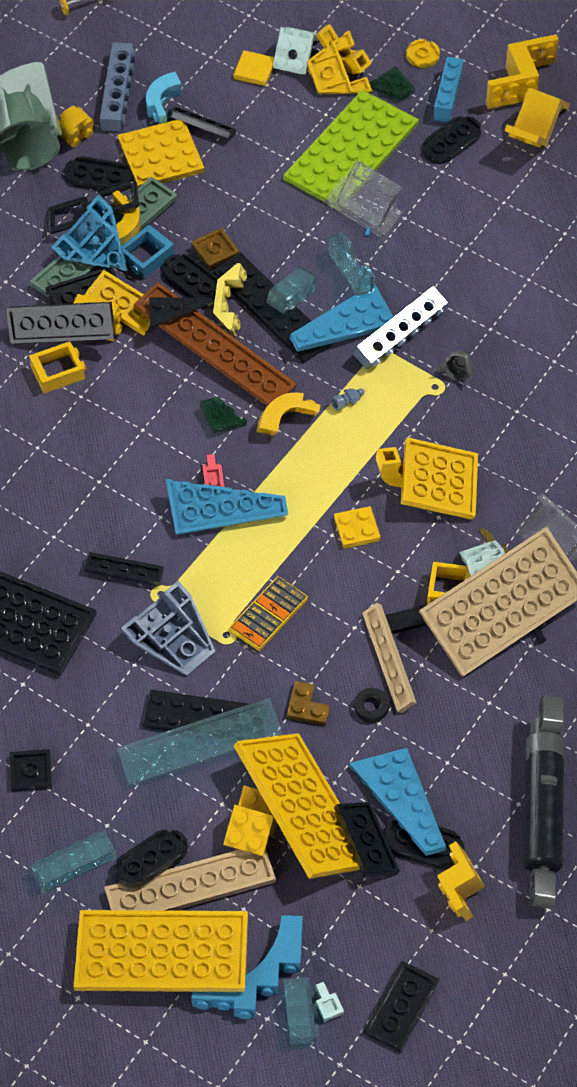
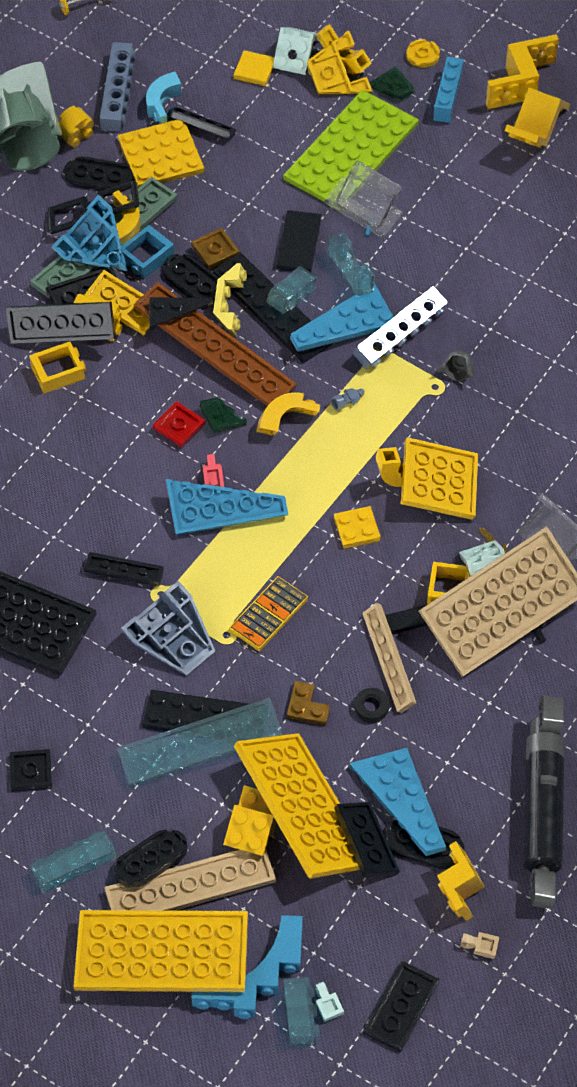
(179, 424): none -> red plate
(298, 240): none -> black tile
(451, 139): black tile -> none
(484, 944): none -> tan plate

